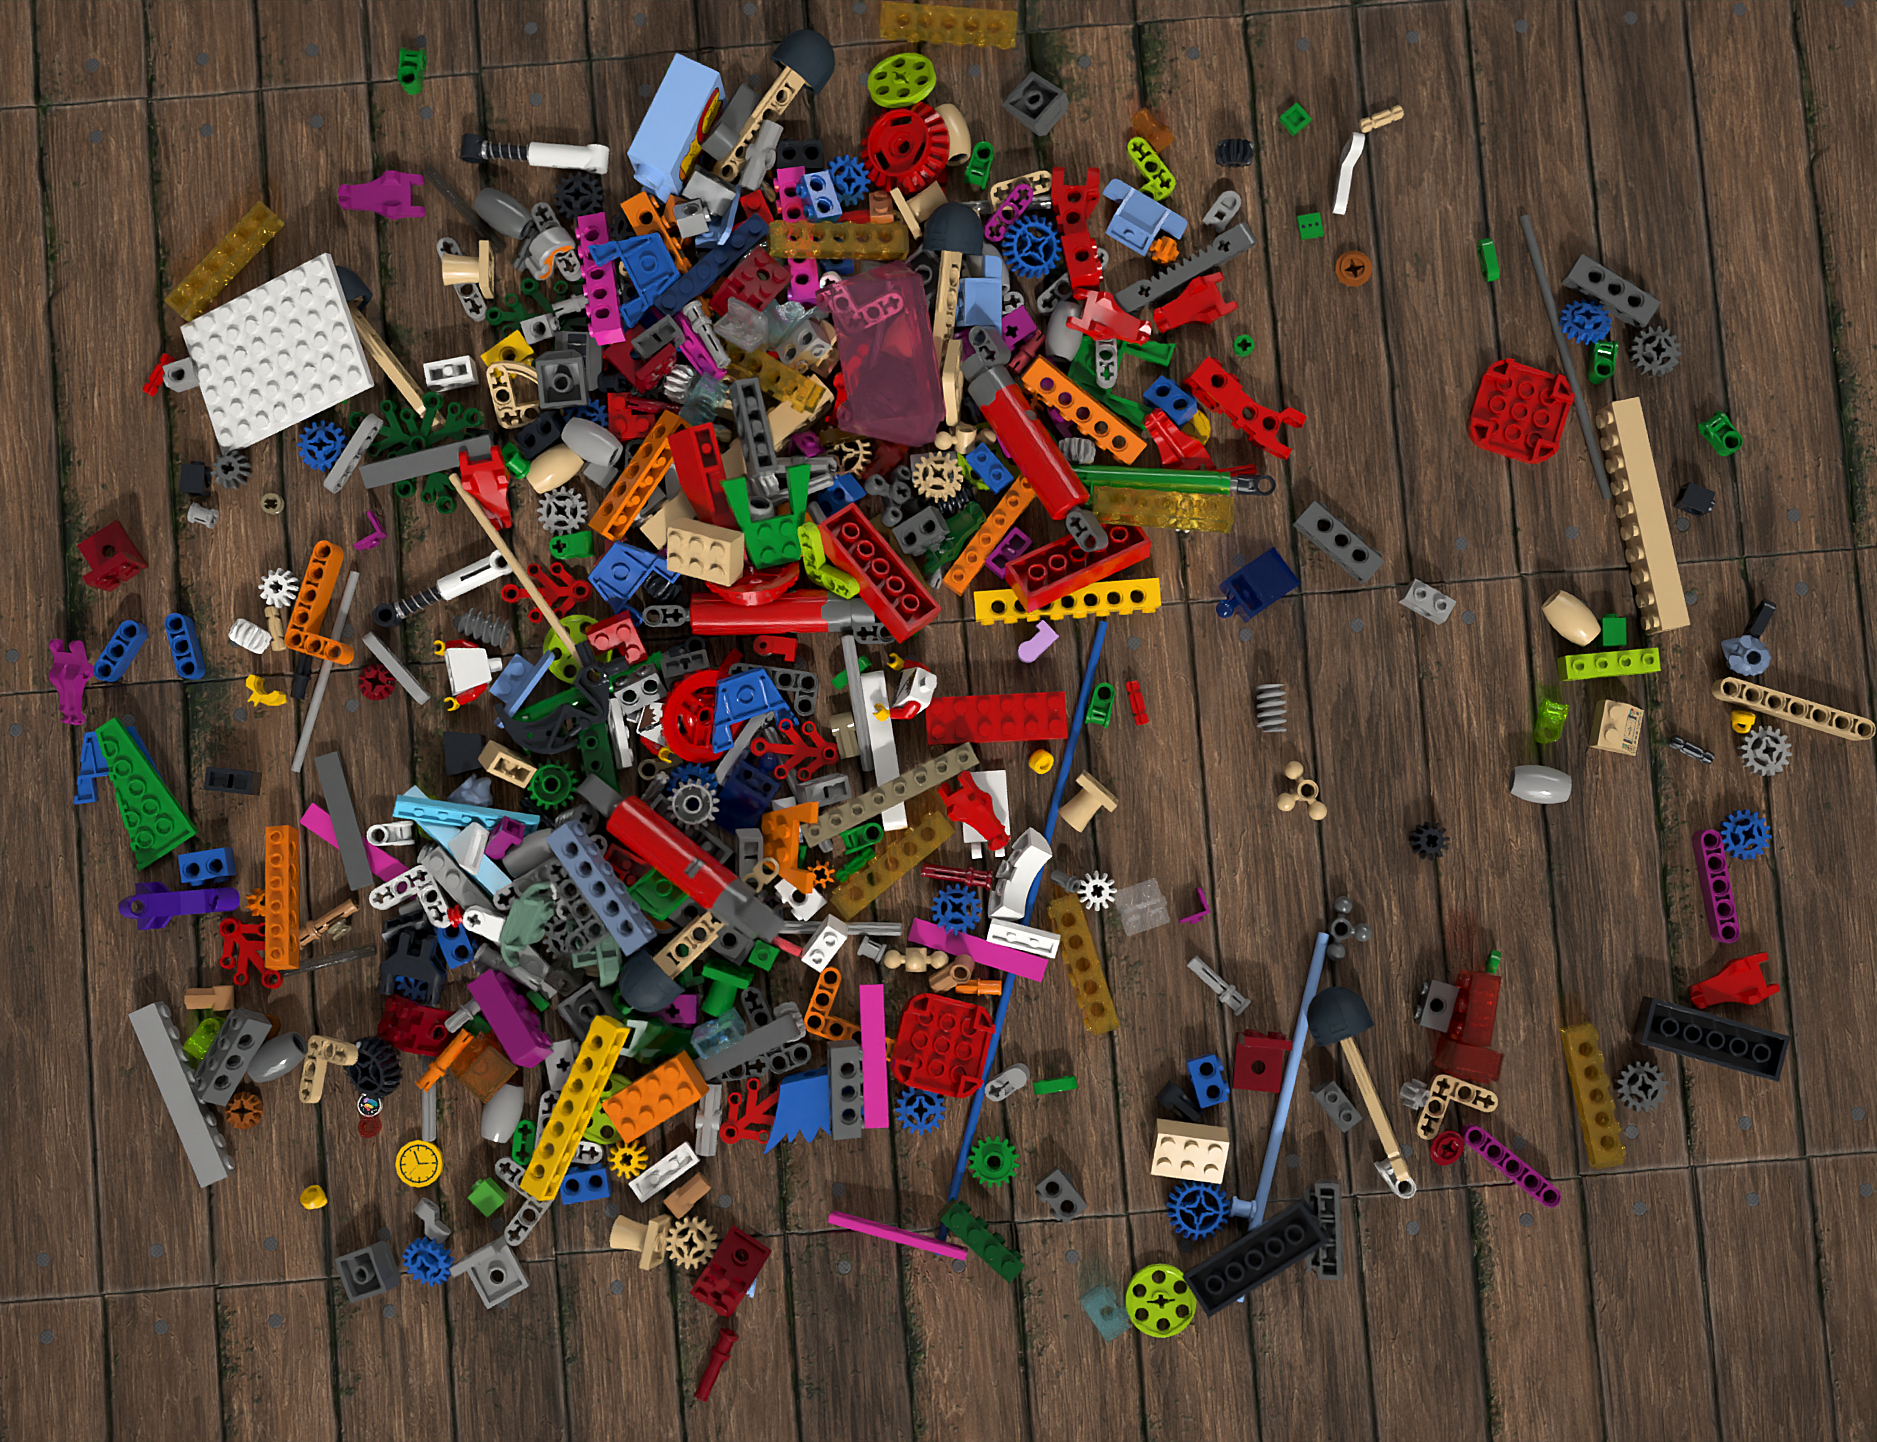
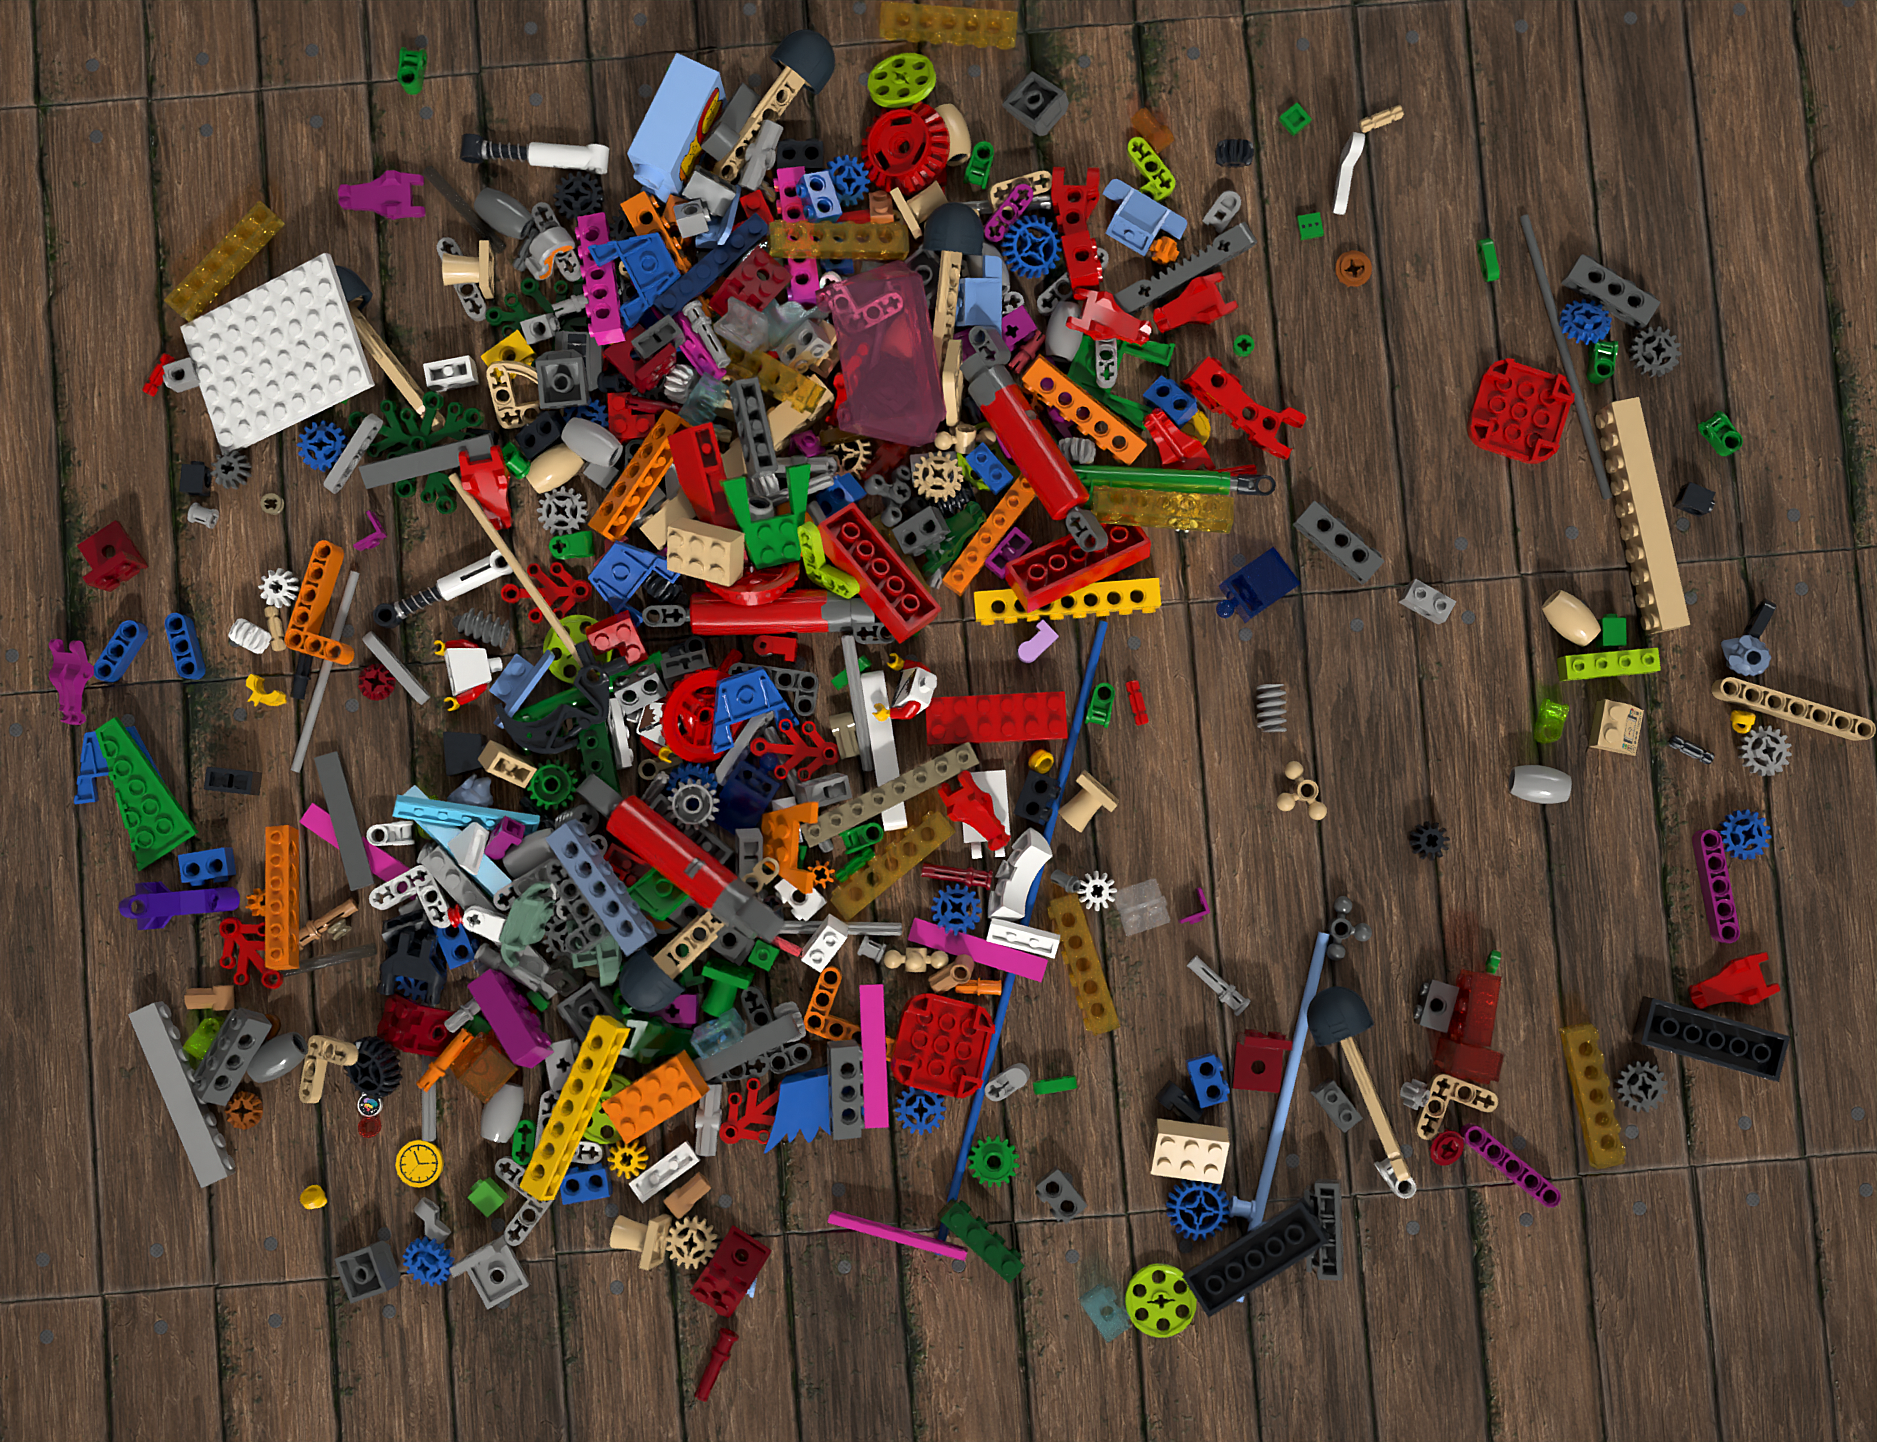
(1030, 796): none -> black brick

